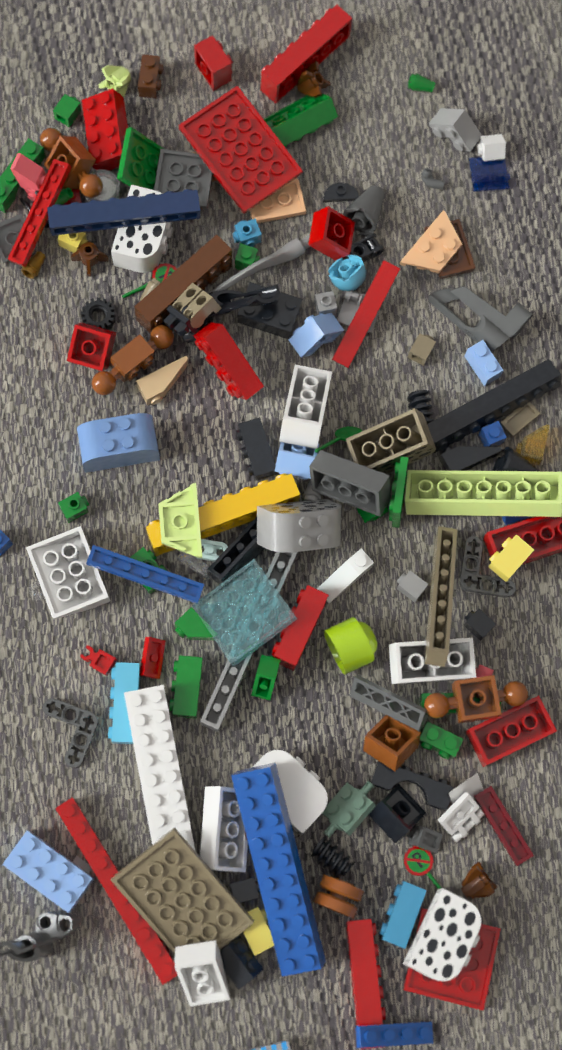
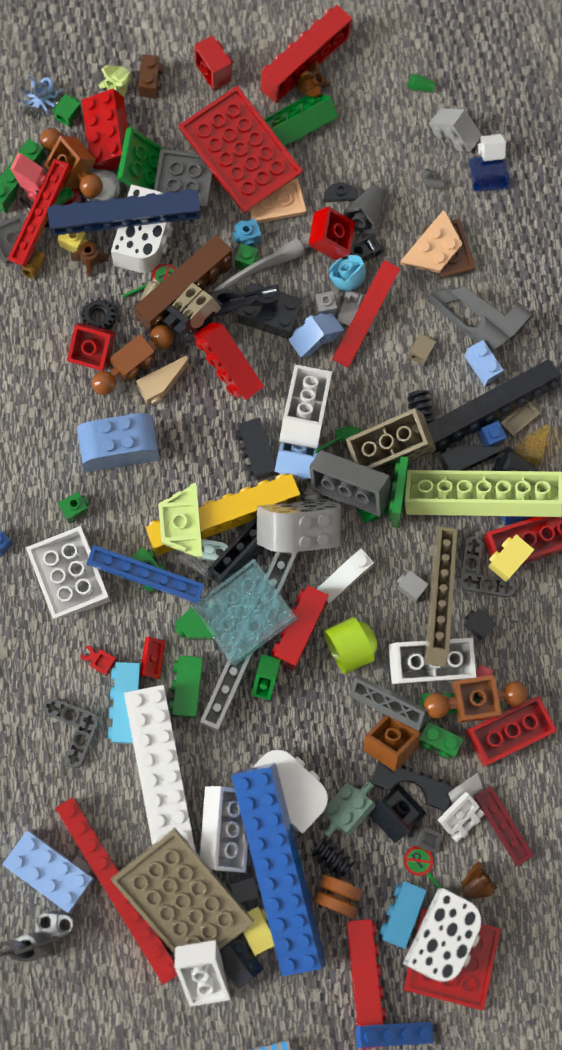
(42, 93): none -> animal

